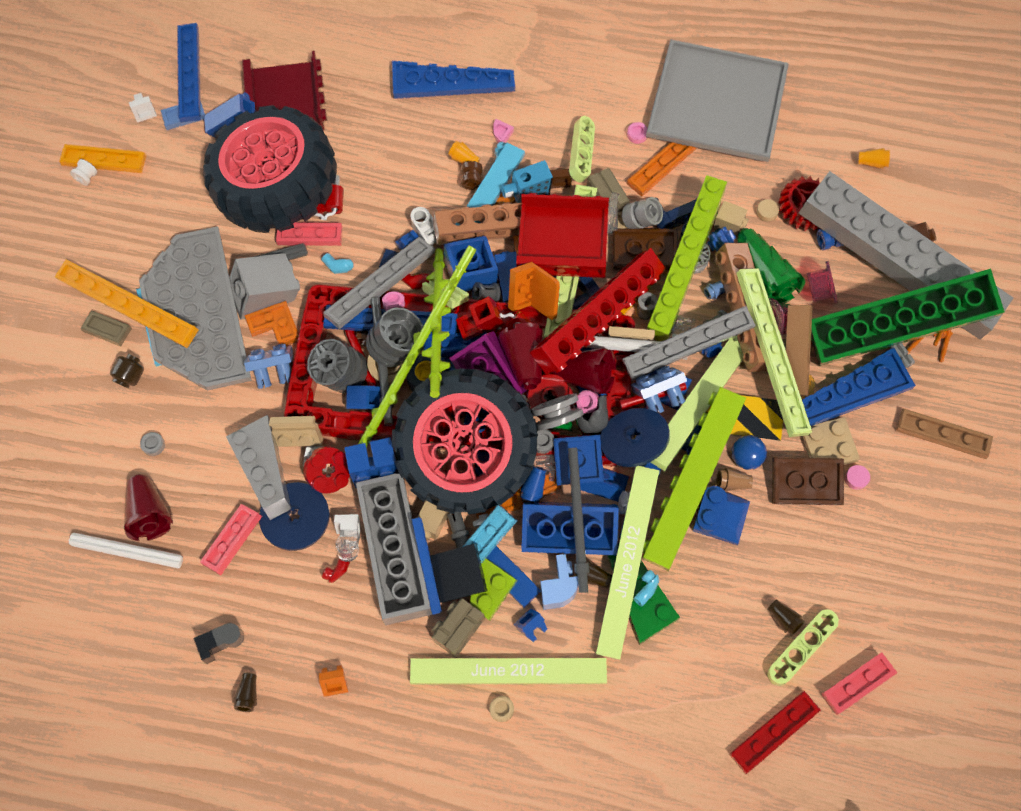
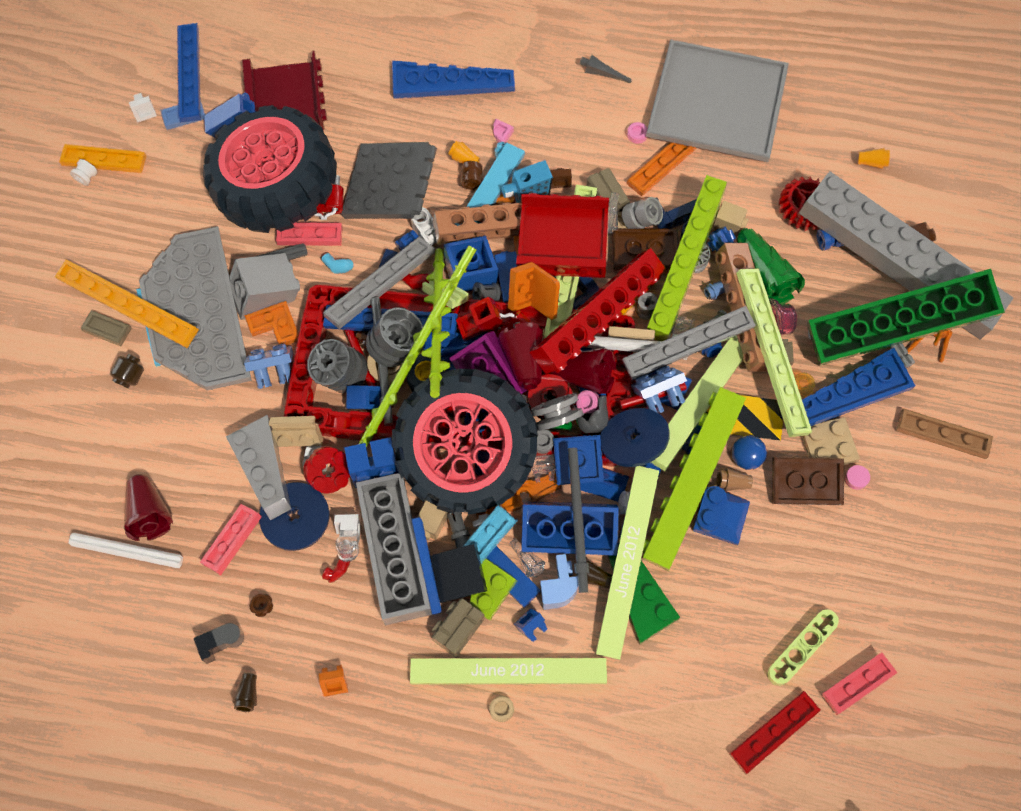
(152, 444): light grey tile -> none
(255, 605): none -> reddish brown plate
(389, 180): none -> dark grey hinge
(393, 300): bright pink tile -> none
(531, 564): none -> clear cone
(534, 484): blue cone -> none
(585, 150): yellowish green beam -> none
(597, 67): none -> dark grey piece
(649, 589): medium azure arm -> none
(767, 210): tan tile -> none
(787, 618): dark brown cone -> none
(799, 344): medium nougat tile -> none
(822, 284): clear pink piece -> none

